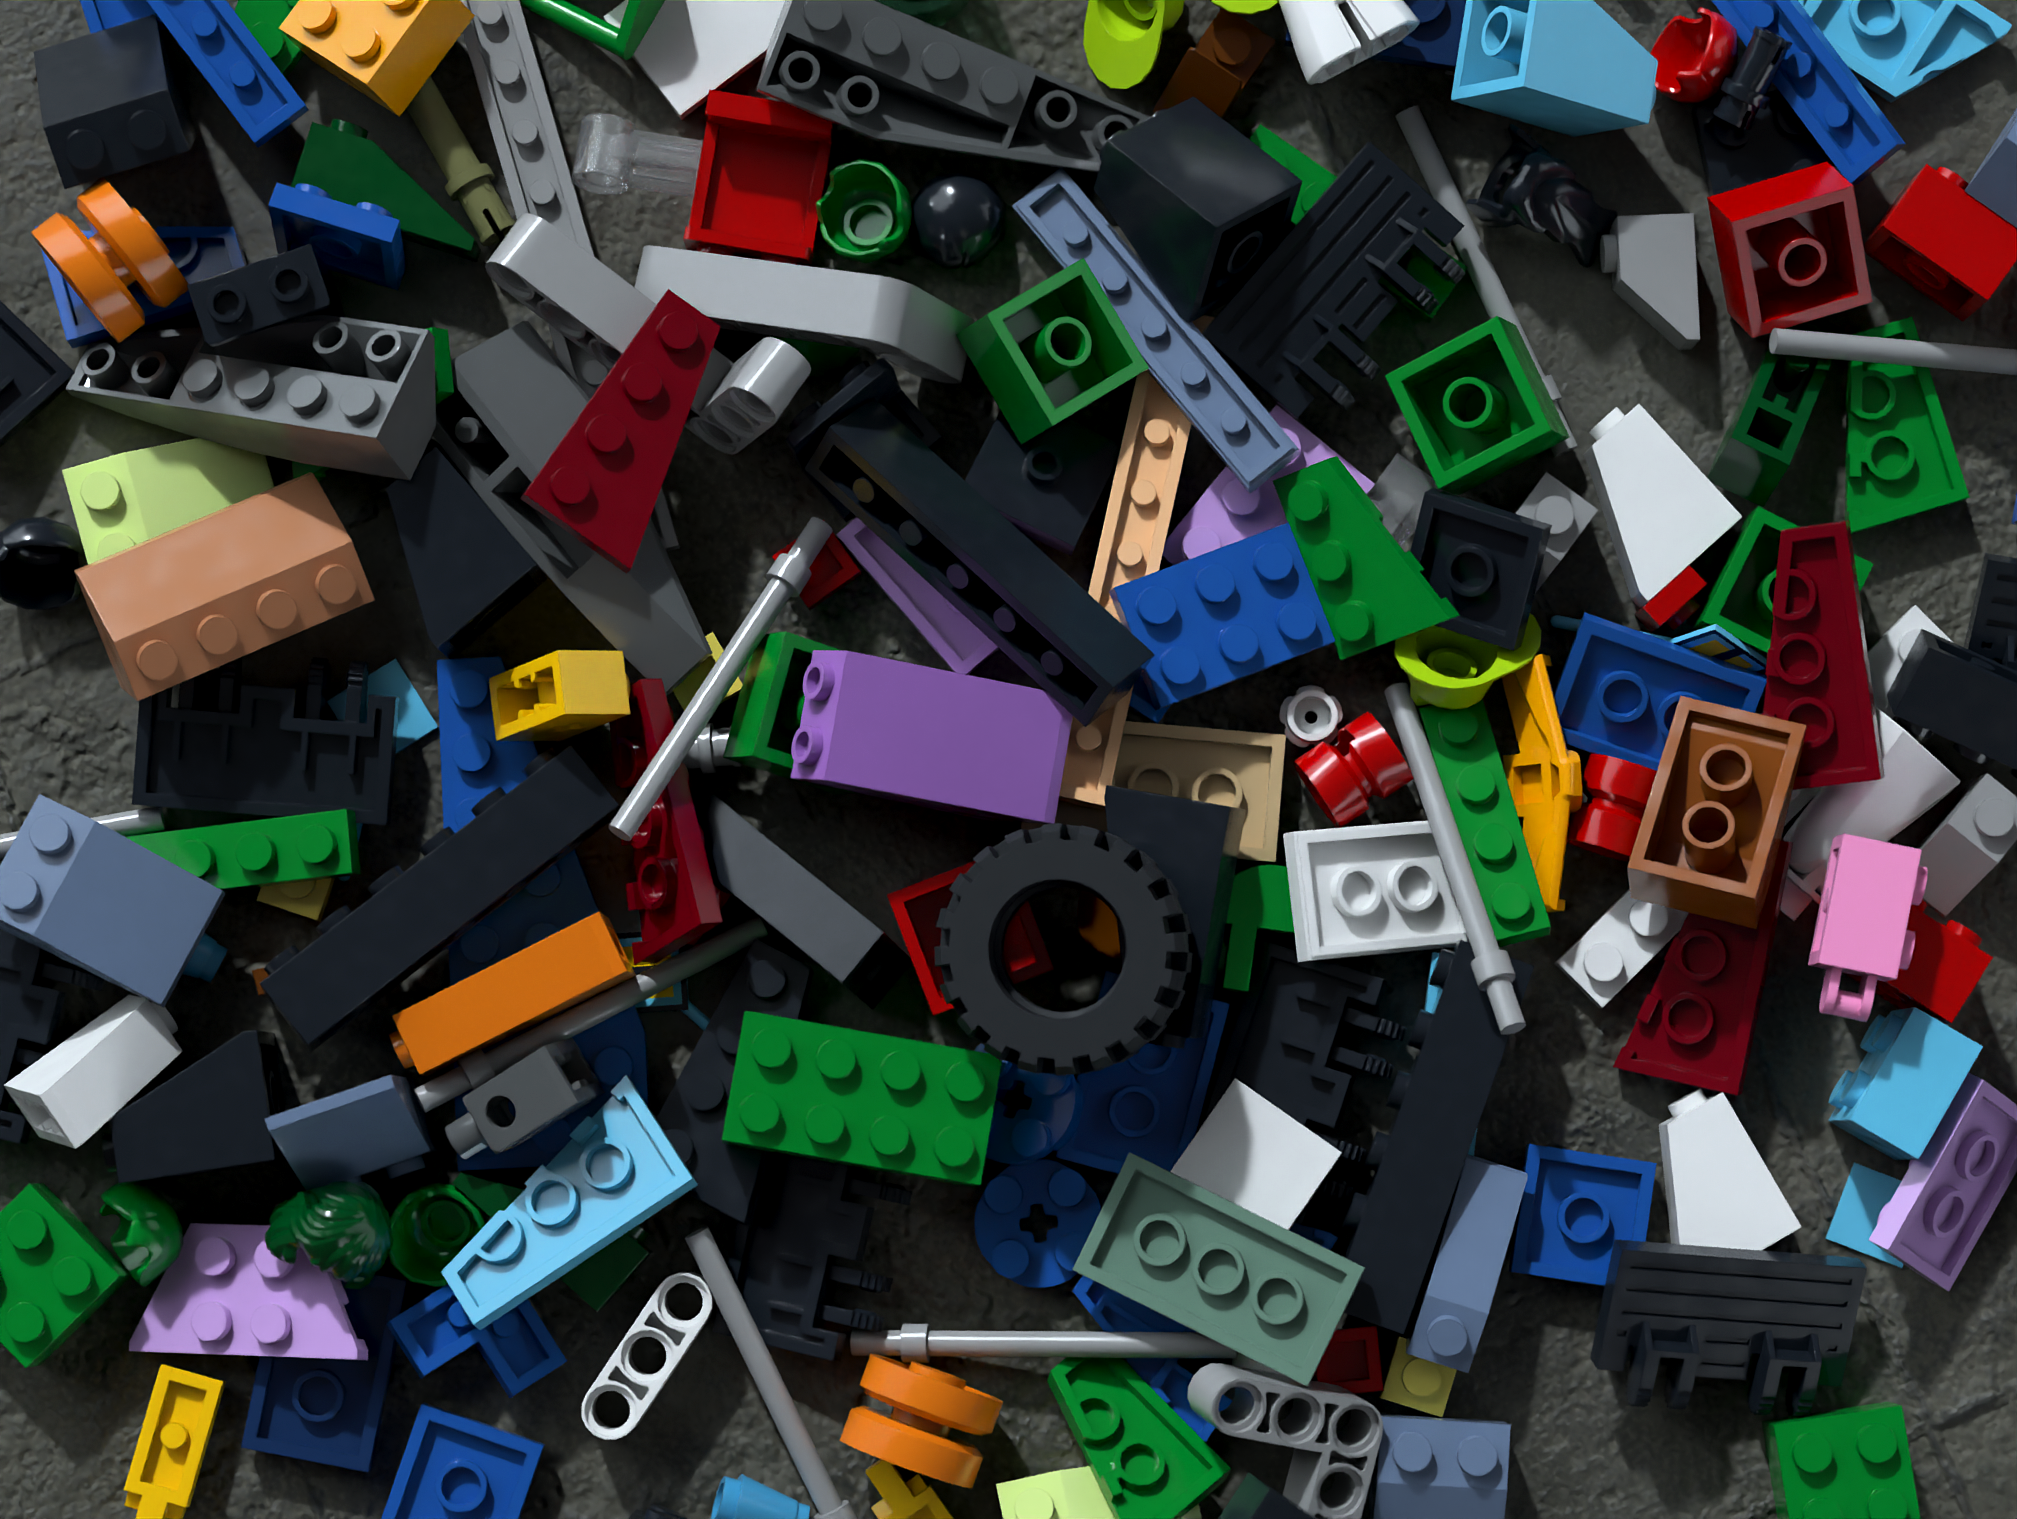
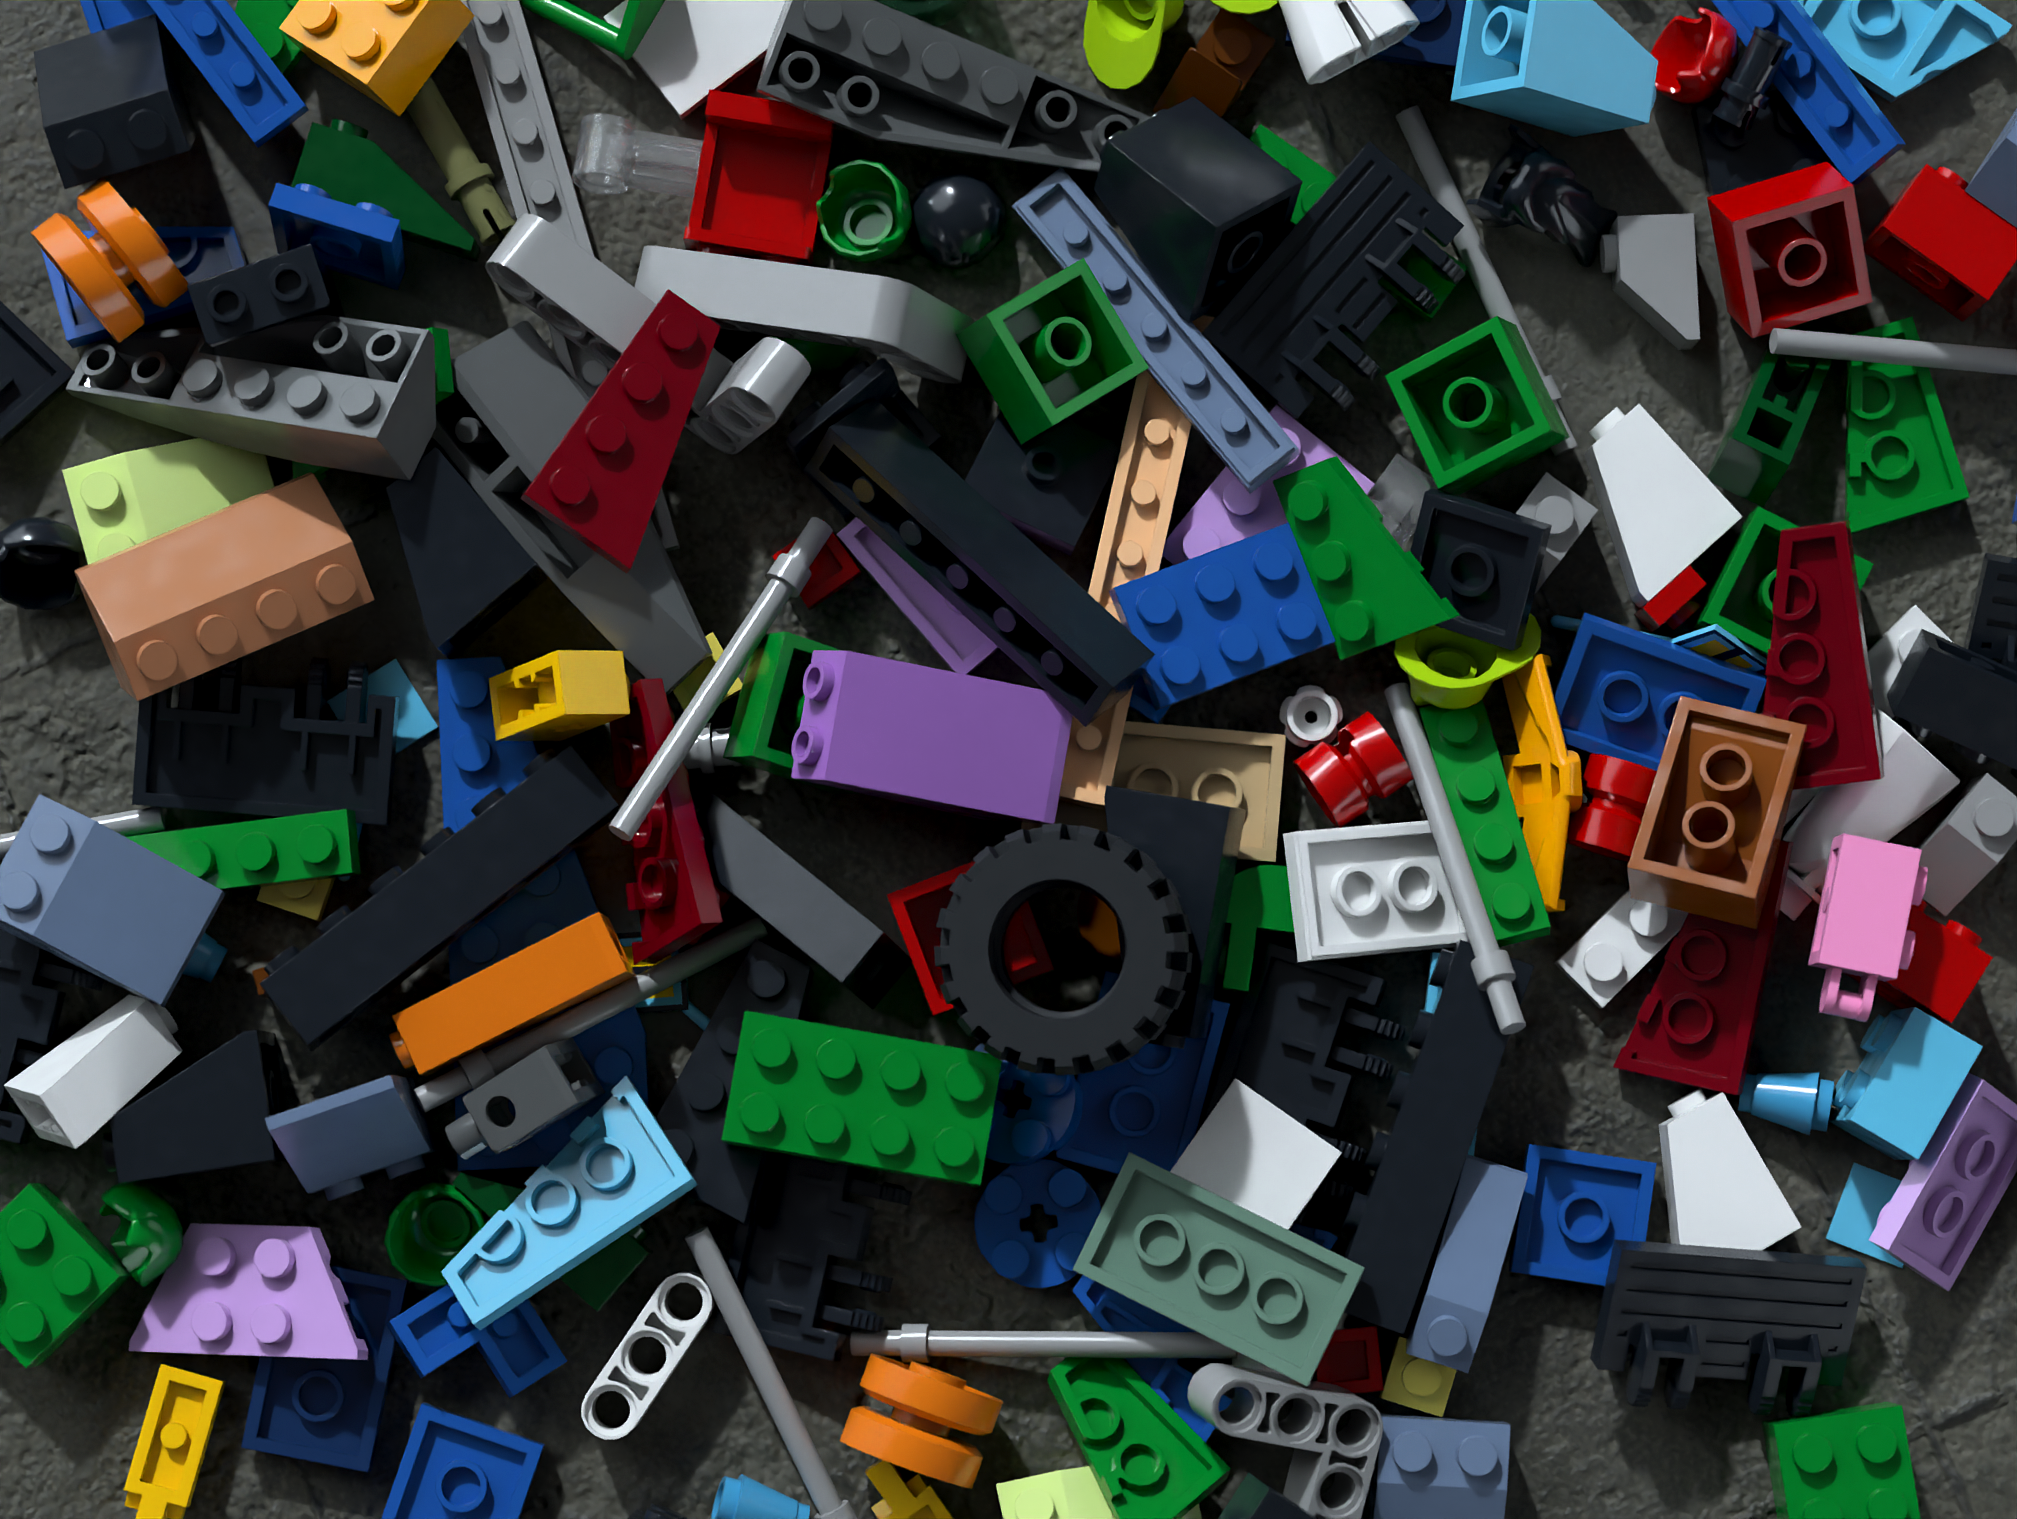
(339, 1229): dark green hair -> none
(1789, 1099): none -> dark azure cone

